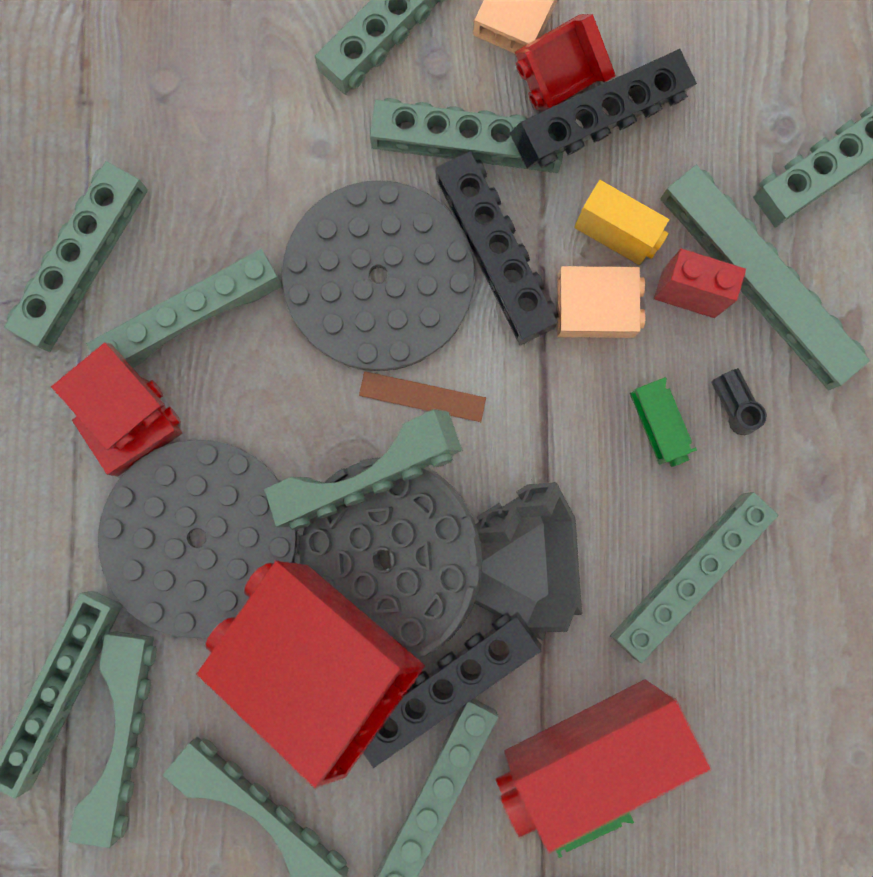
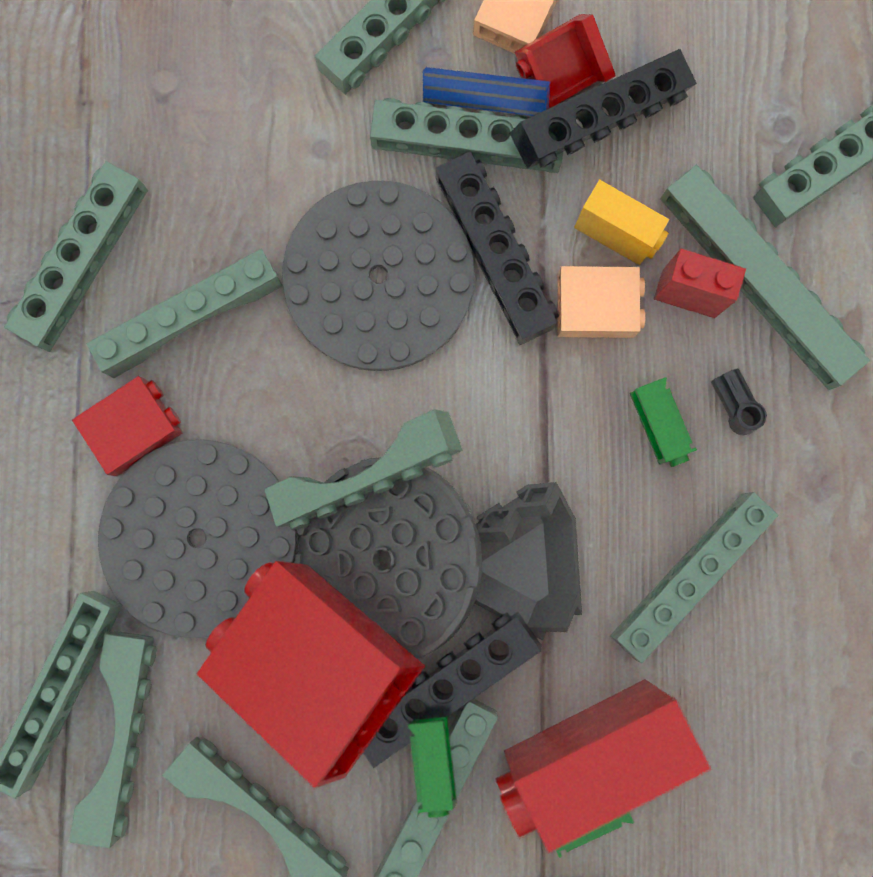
(109, 397): red brick -> none
(422, 396): dark orange sticker -> none
(433, 766): none -> green window
(485, 91): none -> blue tile

